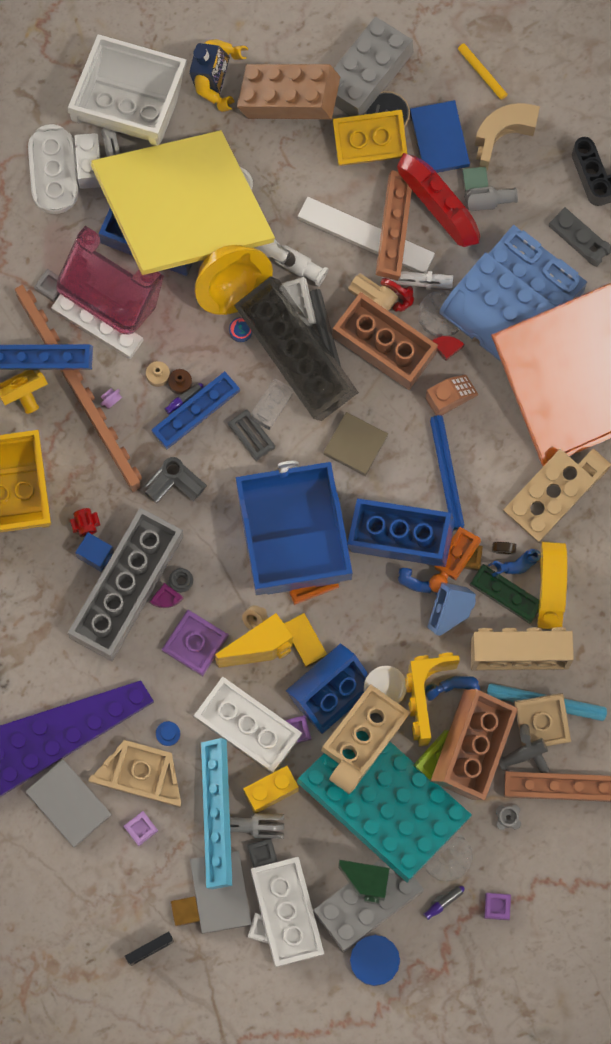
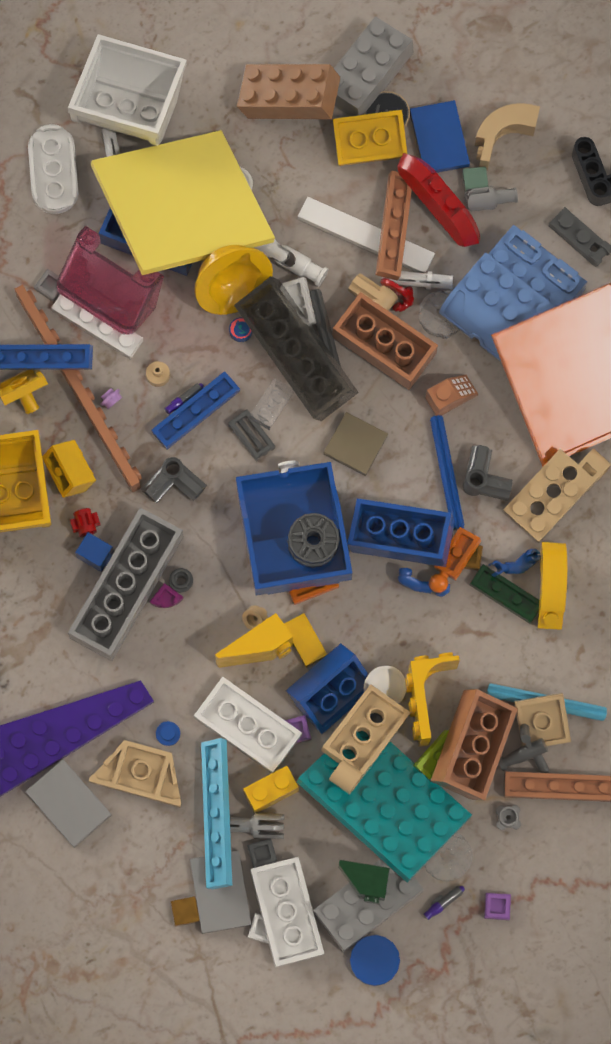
(68, 468): none -> yellow brick
(87, 150): white brick -> none
(140, 828): lavender tile -> none
(149, 949): black tile -> none
(180, 386): reddish brown tile -> none
(195, 642): medium lavender tile -> none
(210, 67): torso -> none
(313, 525): none -> dark grey wheel
(448, 346): red tile -> none
(450, 607): medium blue slope -> none
(454, 682): blue arm -> none
(478, 468): none -> dark grey piece
(482, 71): yellow bar -> none
(504, 548): dark brown tile -> none
(522, 649): tan brick -> none

